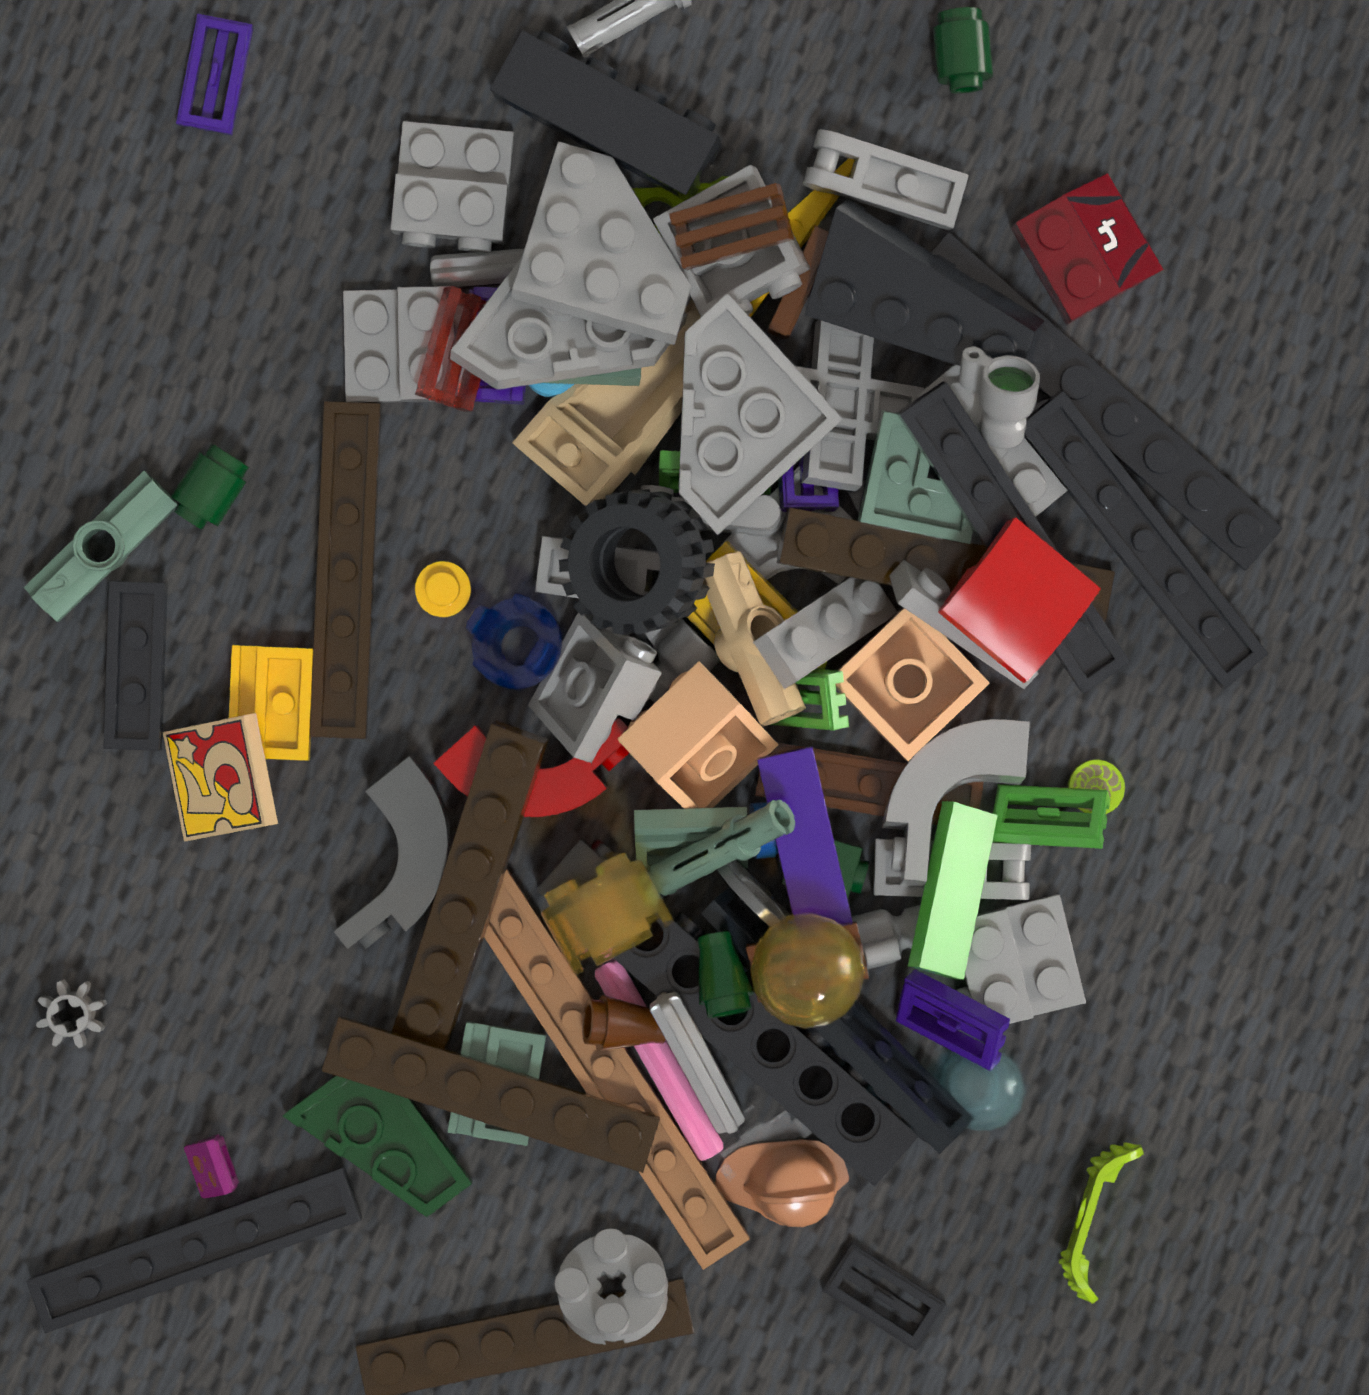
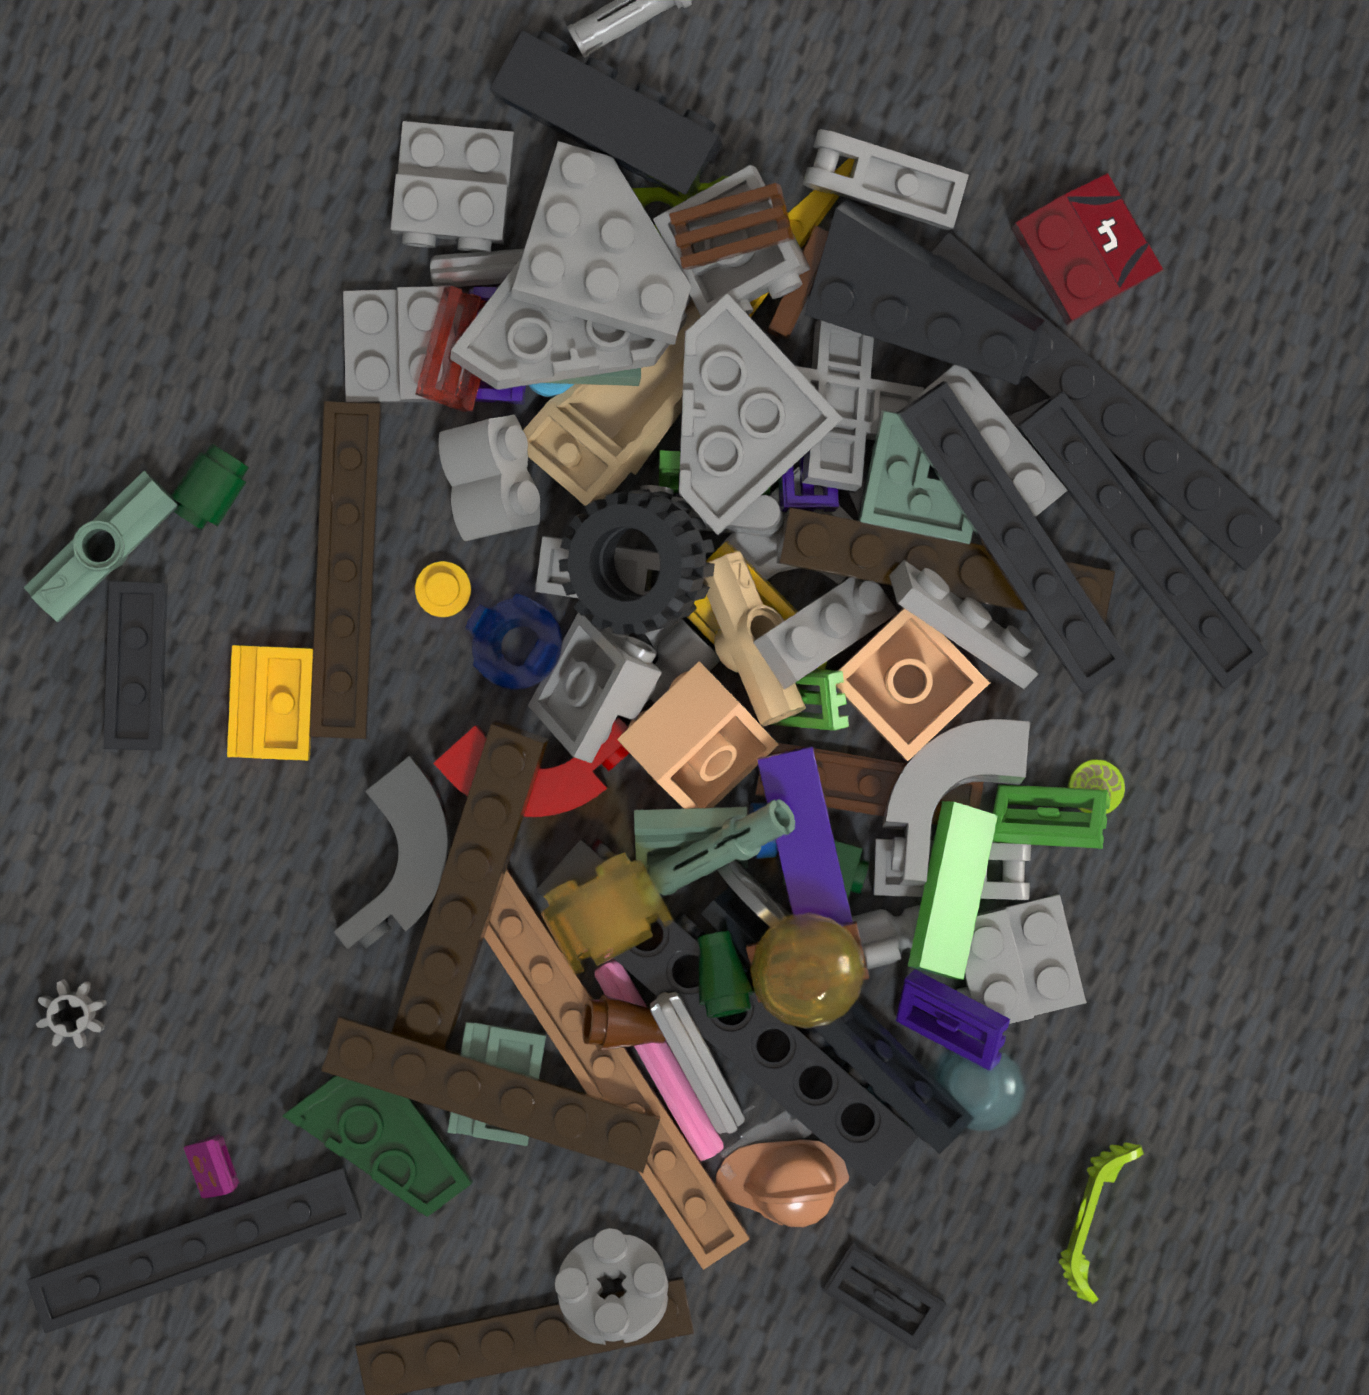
(206, 120): dark purple tile -> none
(220, 777): tile -> none
(489, 477): none -> light grey brick
(962, 50): dark green brick -> none
(1006, 394): light grey piece -> none
(1019, 600): red slope -> none

